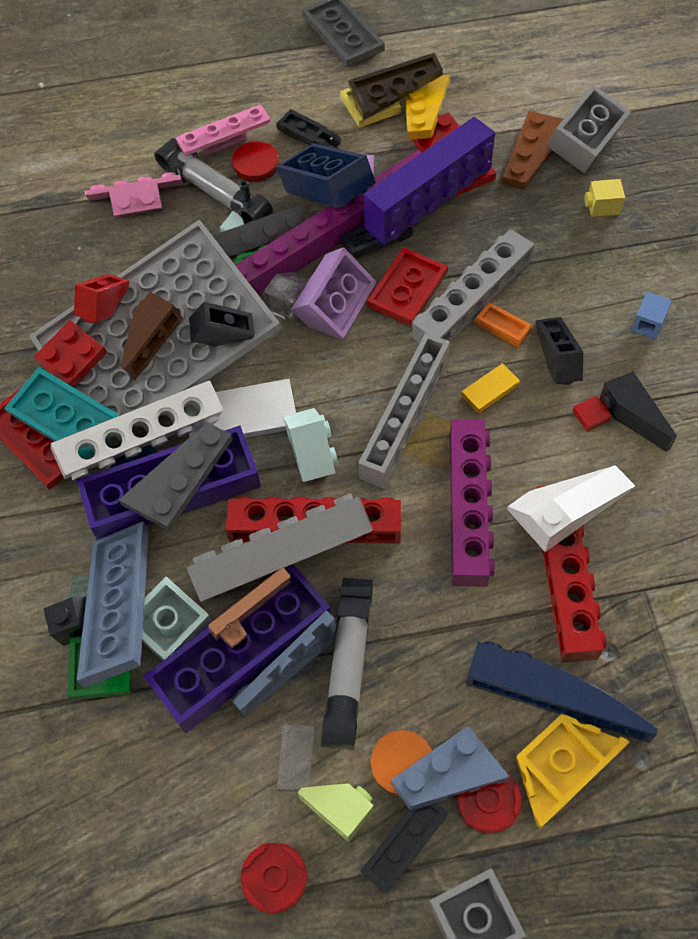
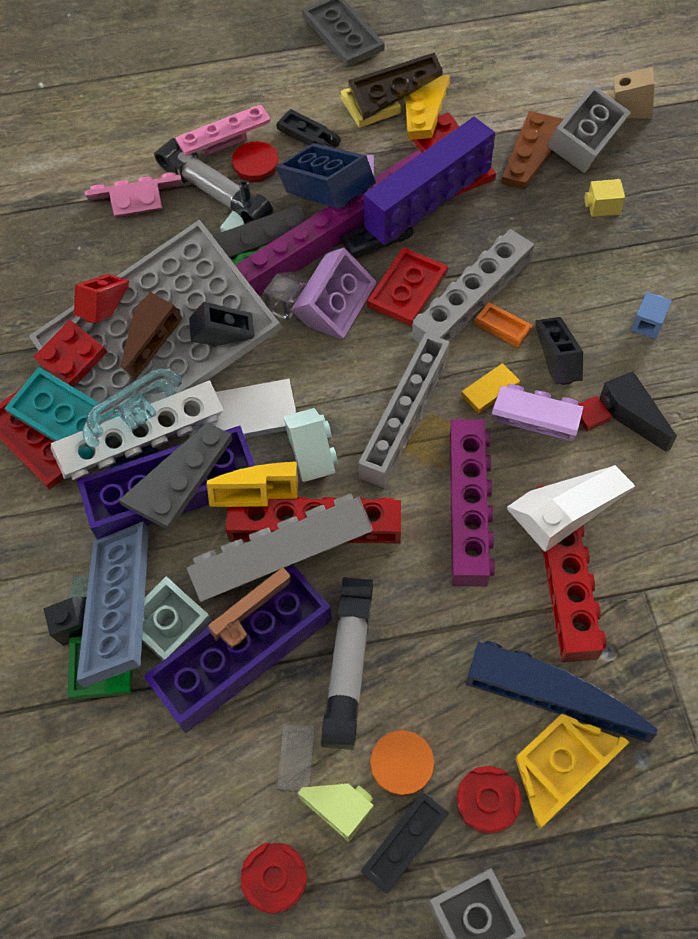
(130, 403): none -> clear light blue piece
(254, 485): none -> yellow slope
(287, 665): sand blue wing -> none
(449, 770): sand blue wing -> none
(537, 412): none -> lavender slope
(635, 92): none -> tan torso

